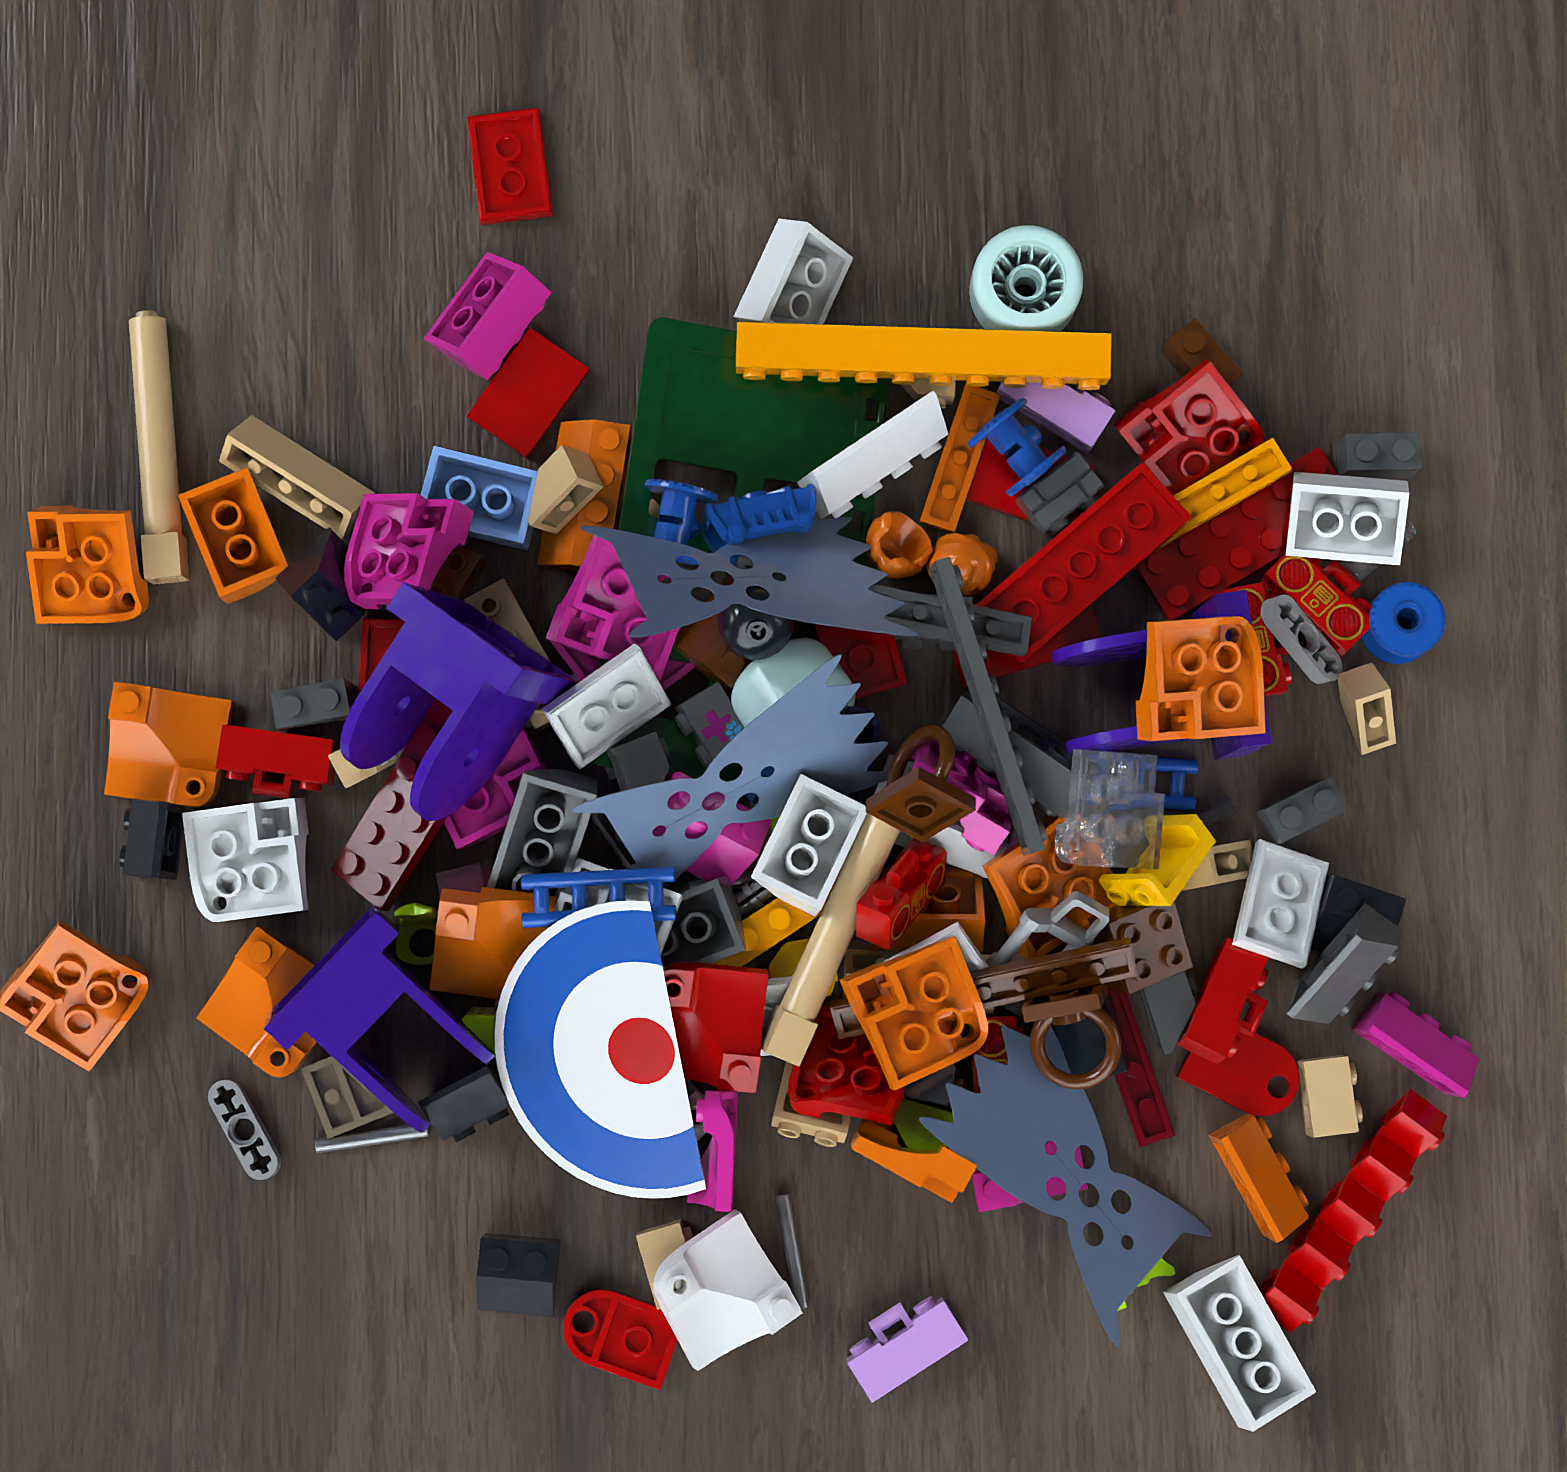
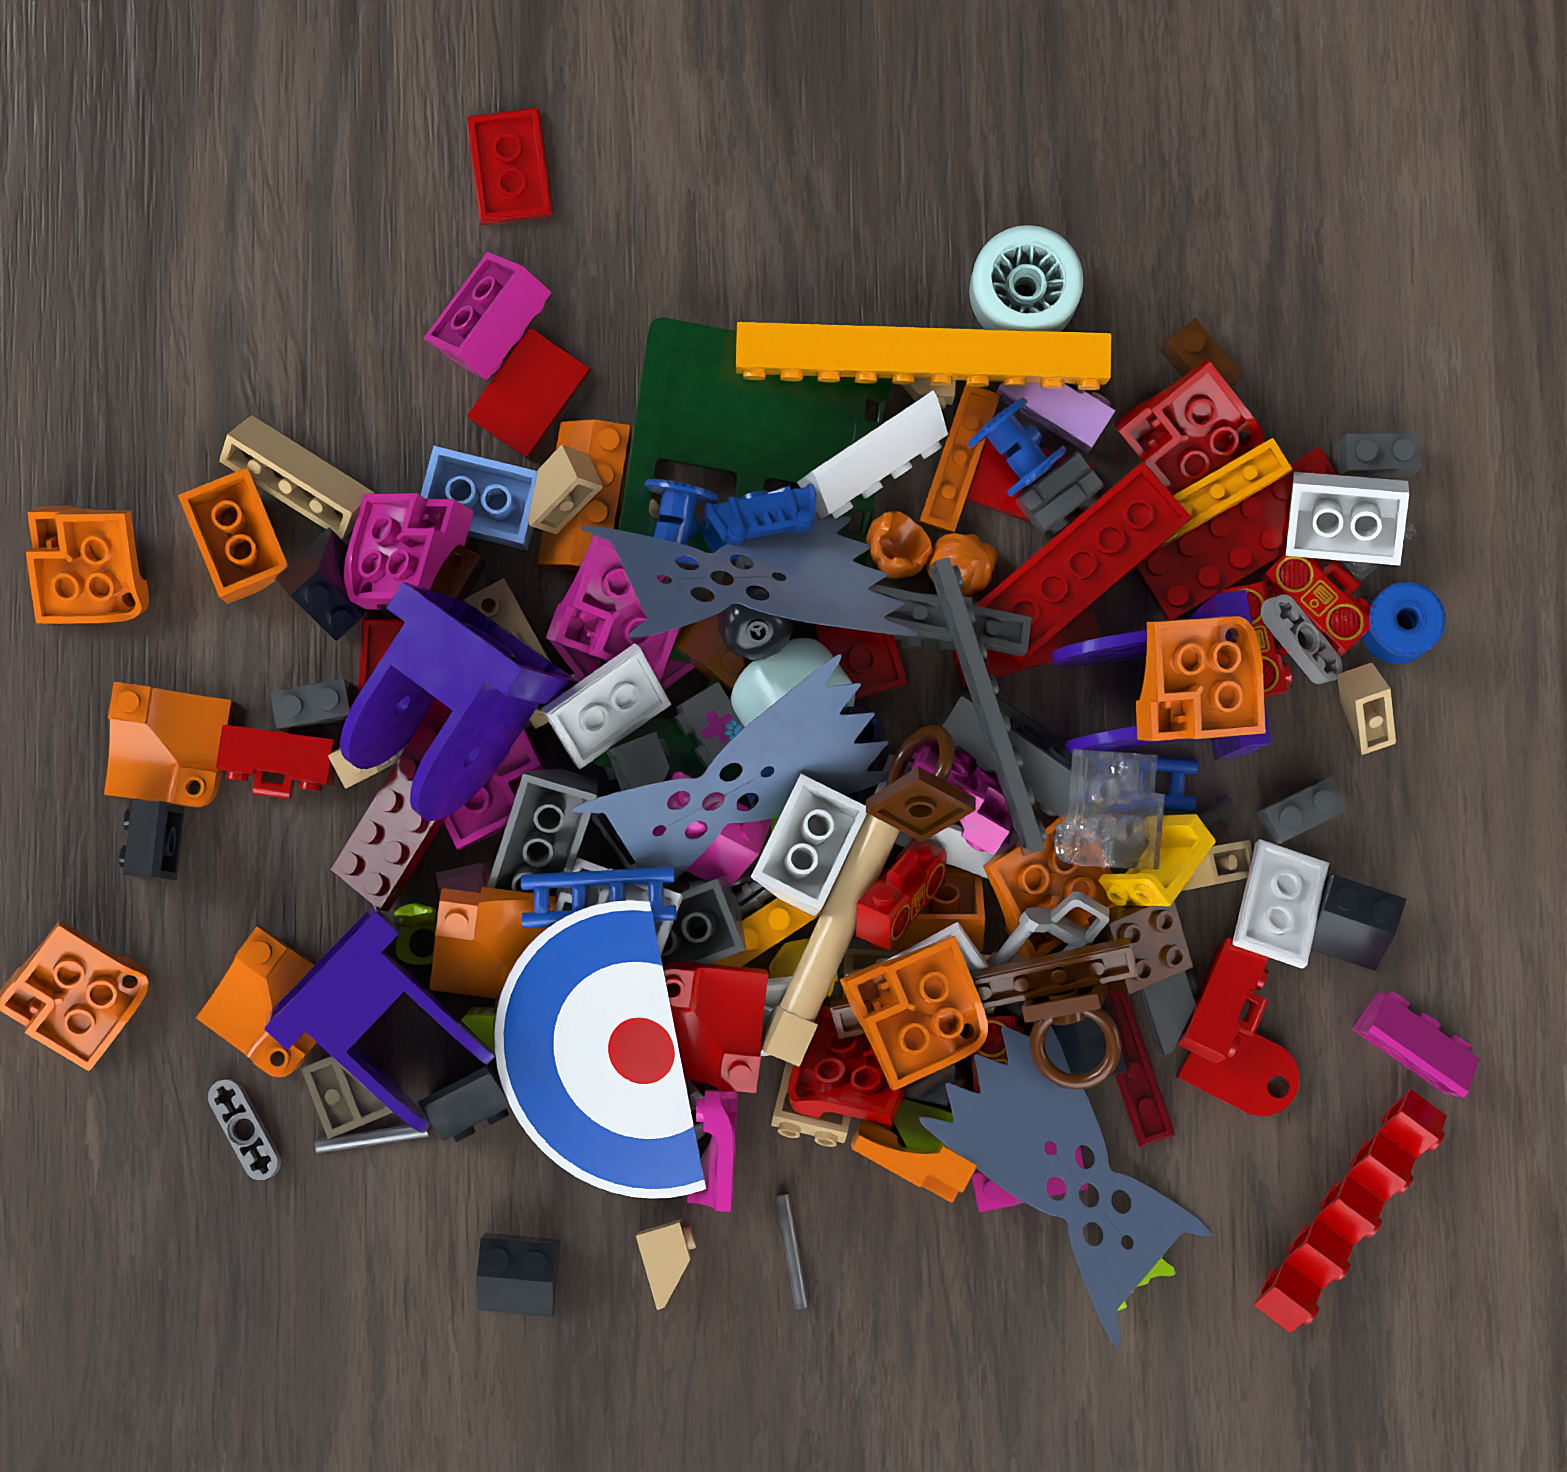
(163, 543): tan brick -> none
(248, 857): white slope -> none
(626, 1338): red tile -> none
(723, 1291): white slope -> none
(794, 277): white slope -> none
(918, 1344): lavender piece -> none
(1239, 1343): white slope -> none
(1260, 1176): orange slope -> none
(1329, 1096): tan brick -> none
(1345, 967): dark grey slope -> none

